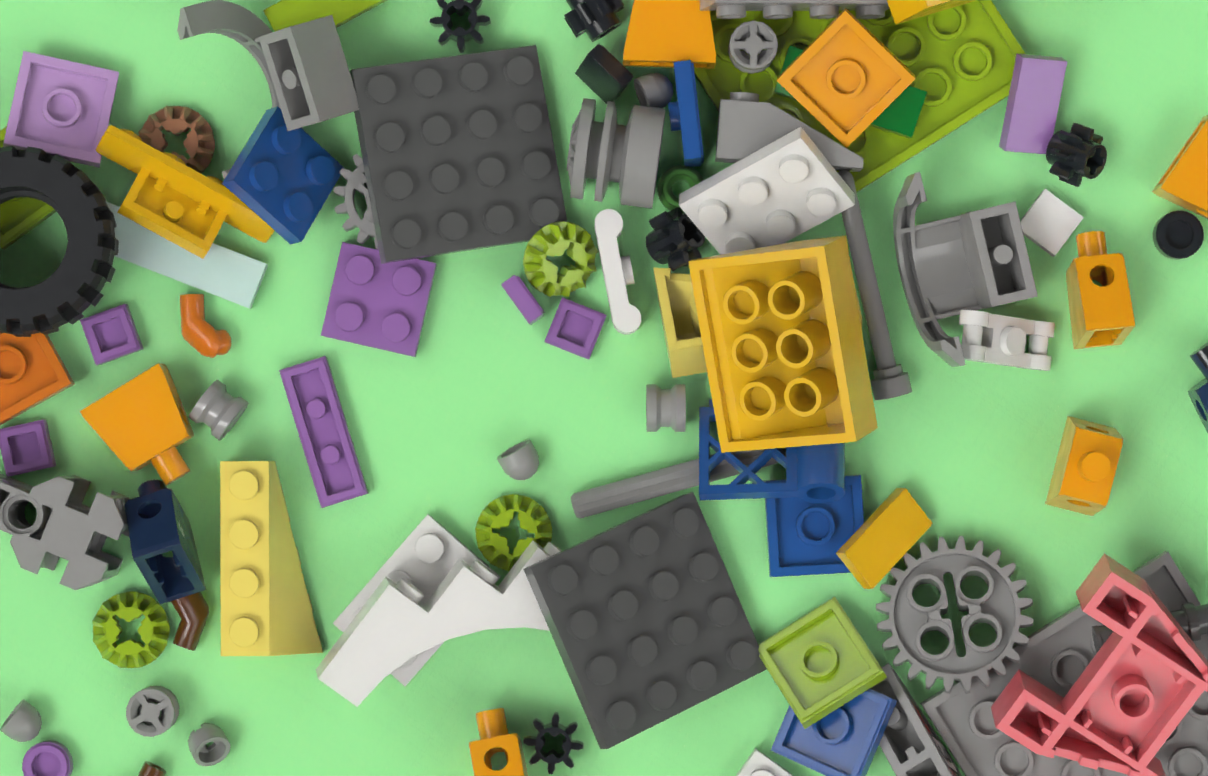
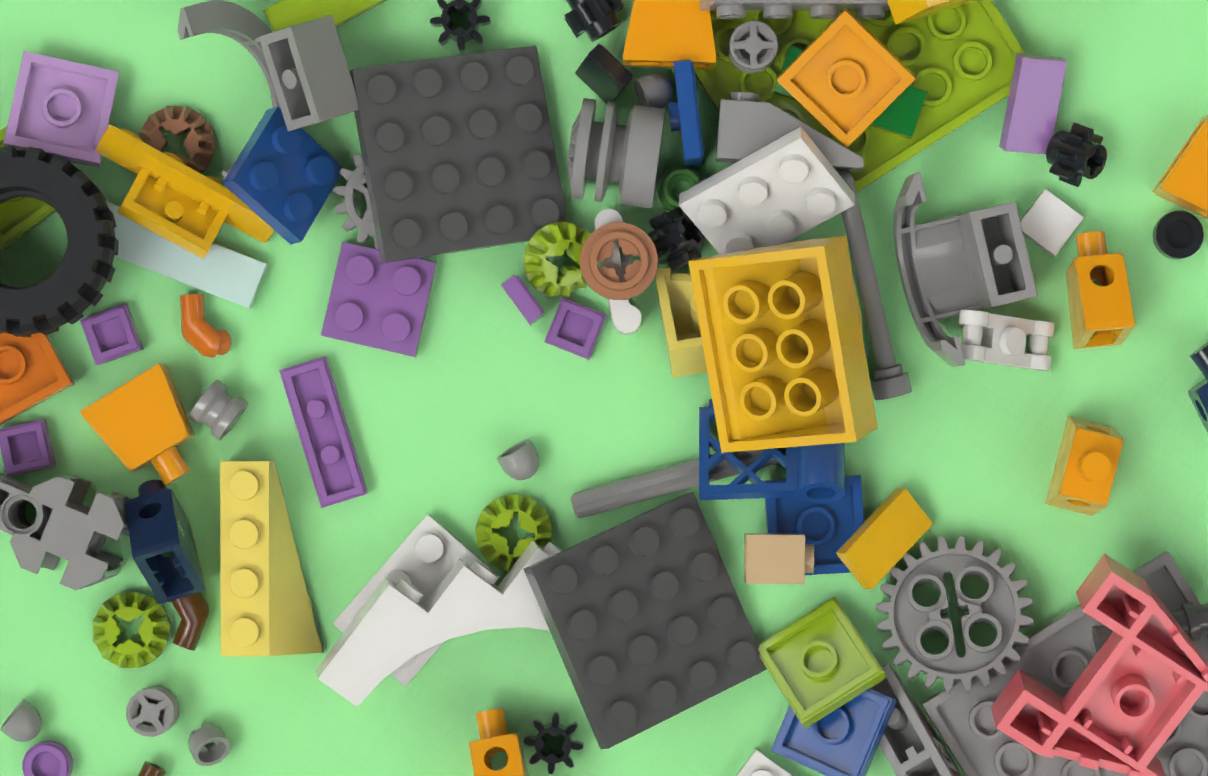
(632, 242): none -> nougat gear
(665, 408): light grey wheel -> none
(777, 558): none -> tan brick

